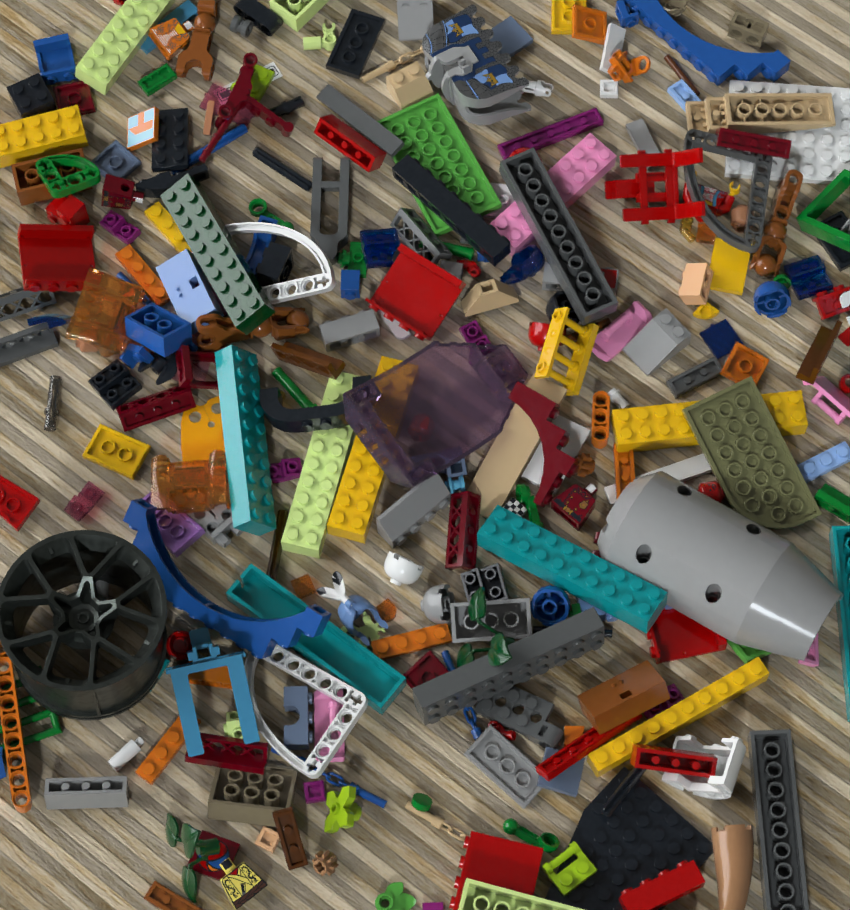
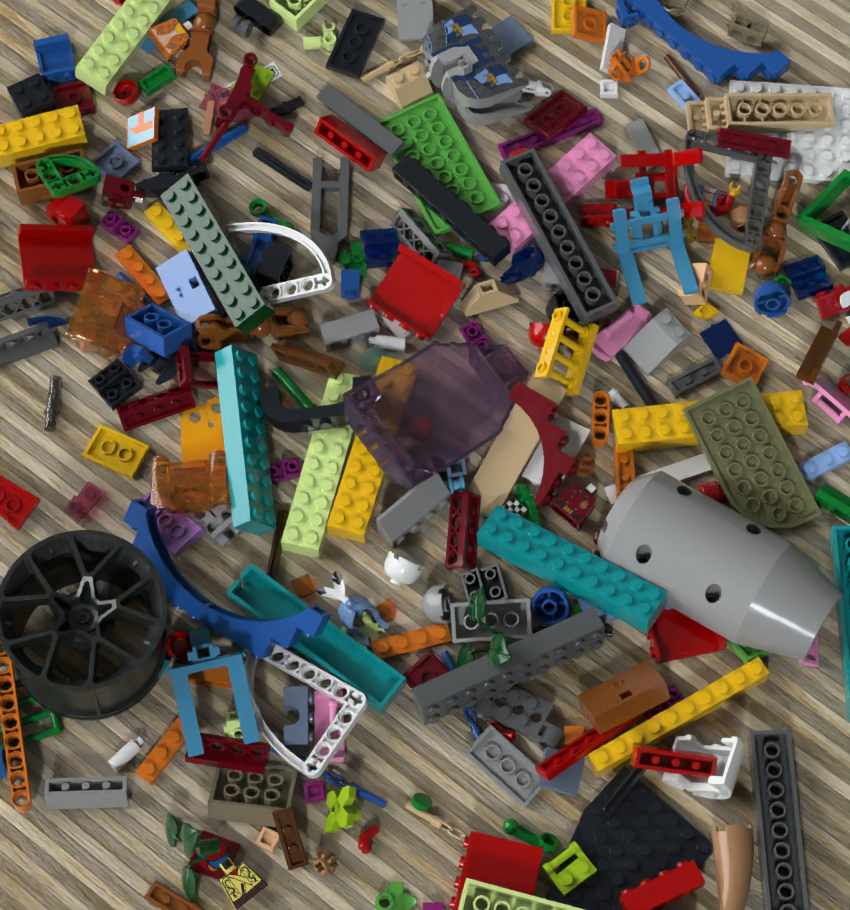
(126, 92): none -> red hair
(364, 839): none -> red arm
(370, 358): none -> clear light blue brick
(389, 342): none -> white cylinder
(555, 115): none -> dark red tile
(596, 215): none -> red bracket
(635, 379): none -> black axle
(647, 214): none -> dark azure piece

